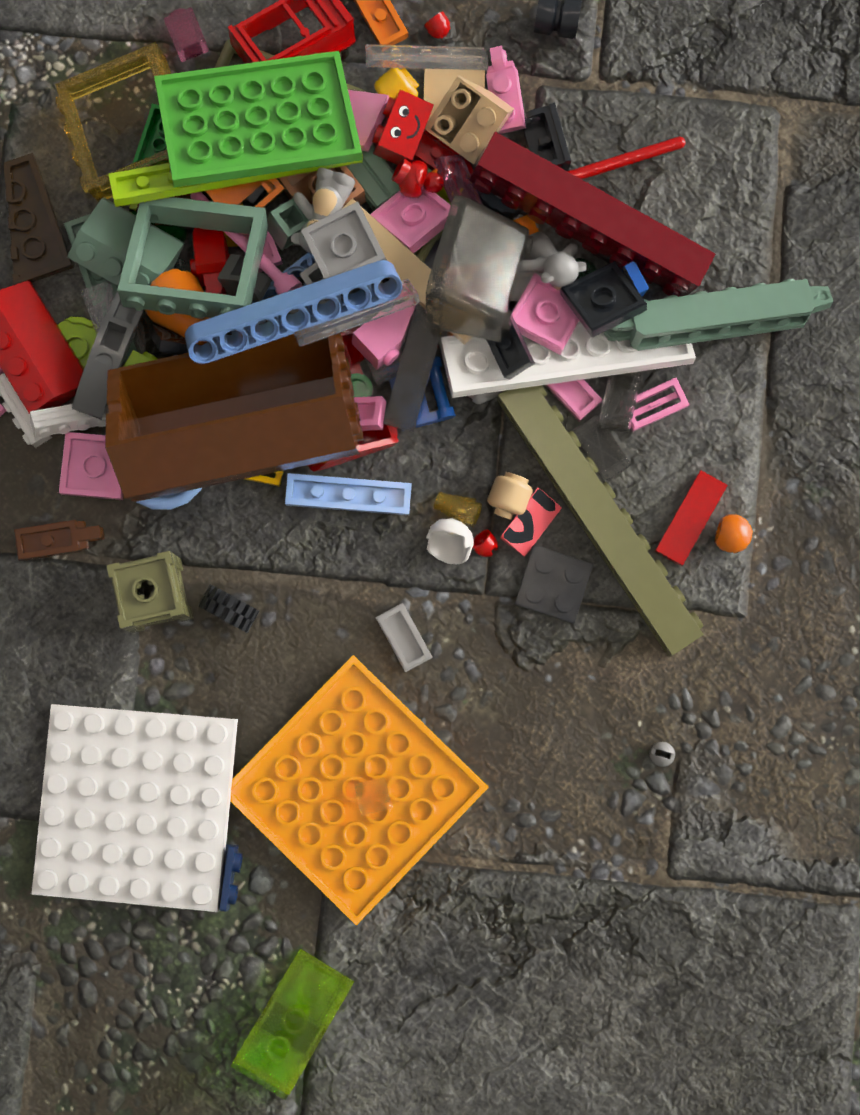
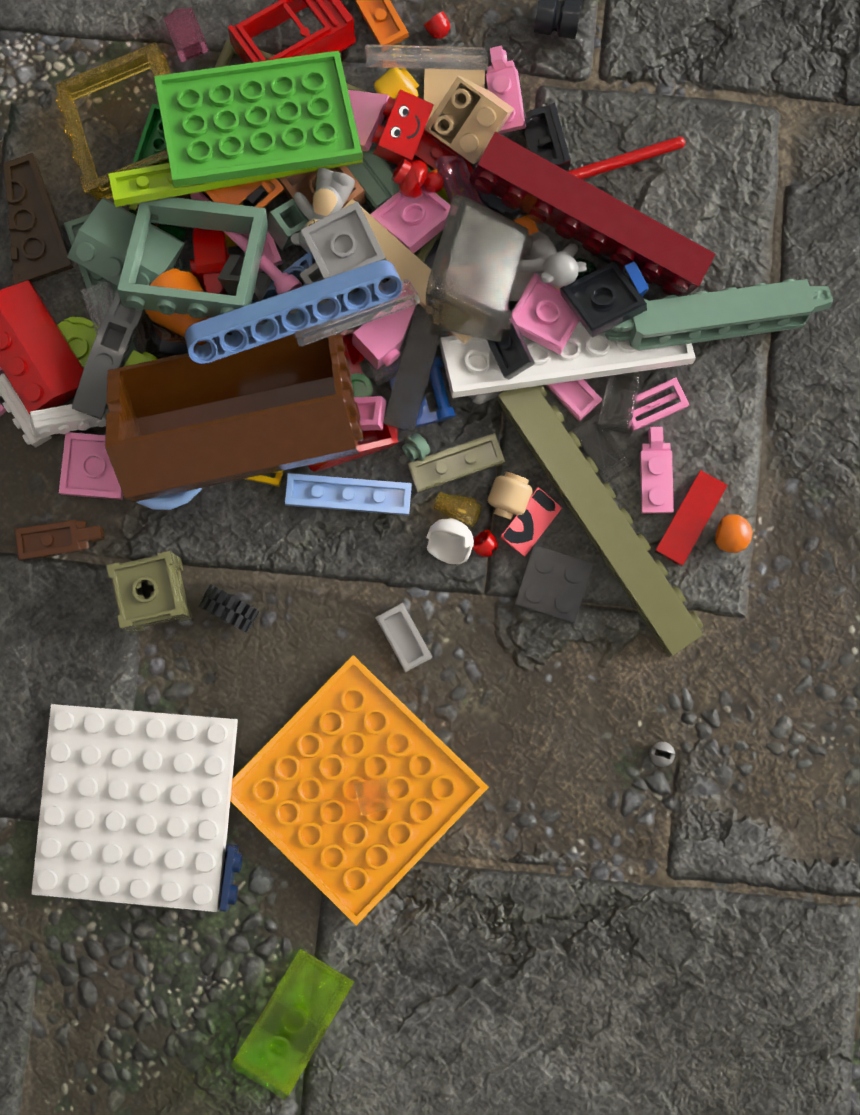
(415, 447): none -> sand green plate
(456, 463): none -> olive tile
(656, 474): none -> bright pink hinge

